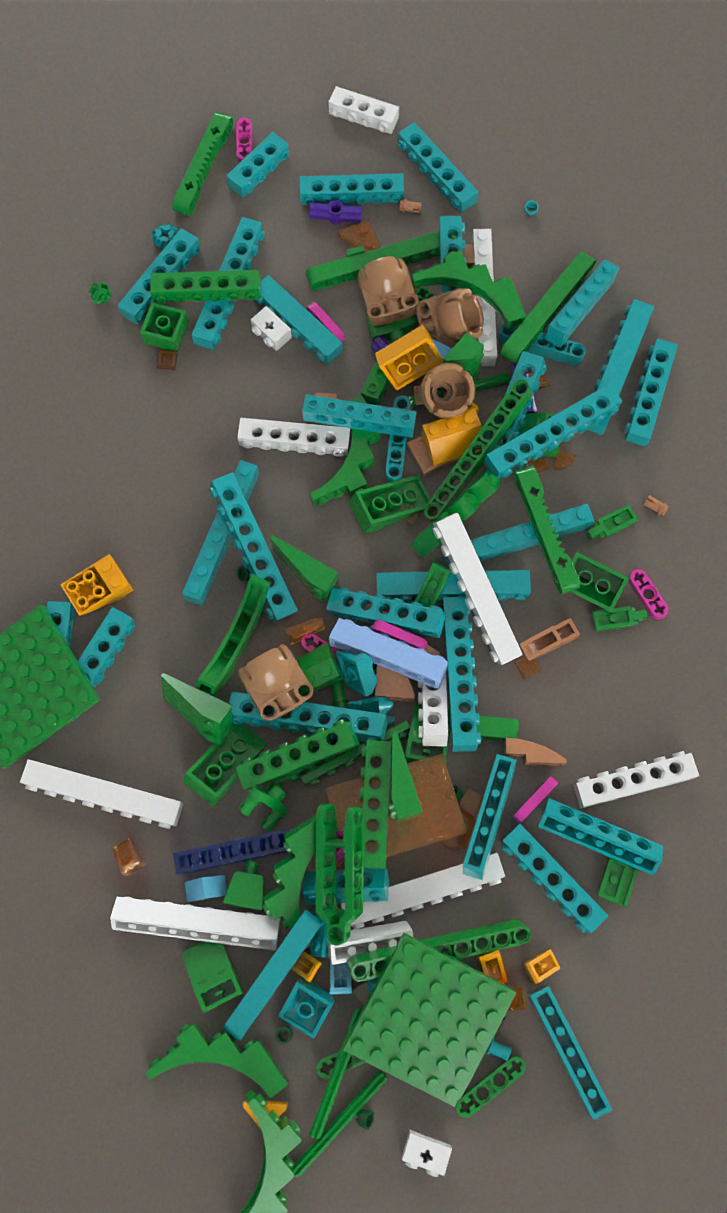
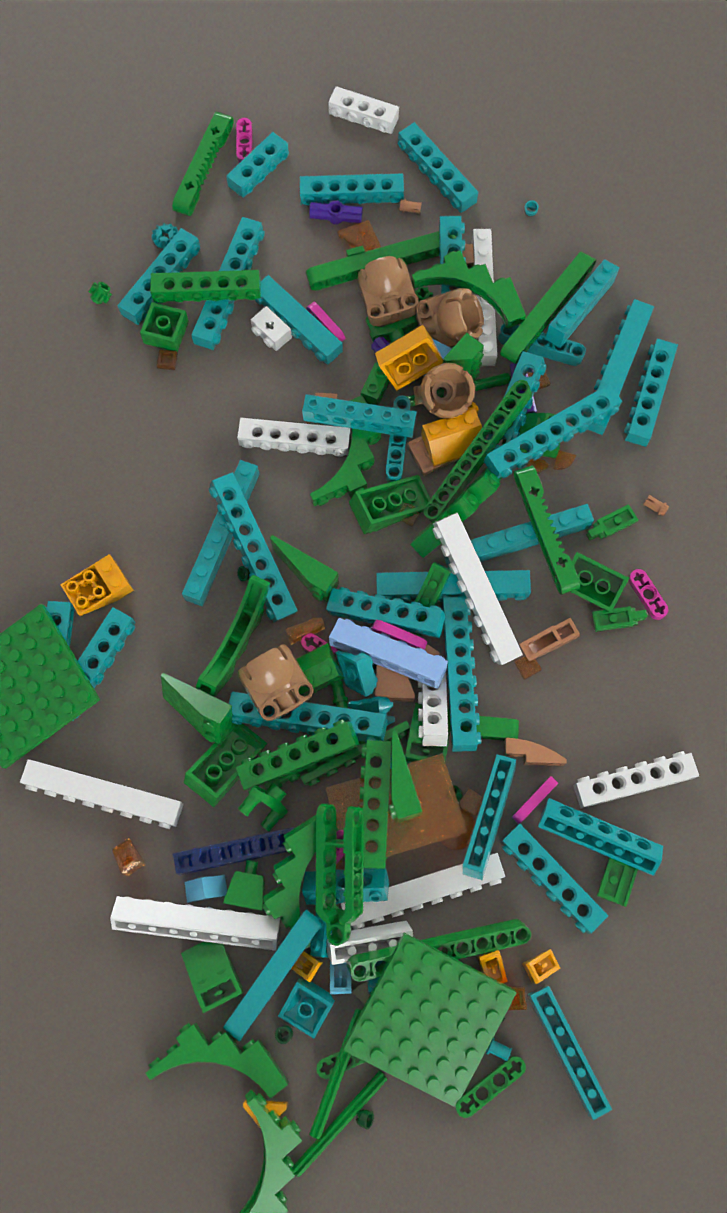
(438, 1150): white brick -> none

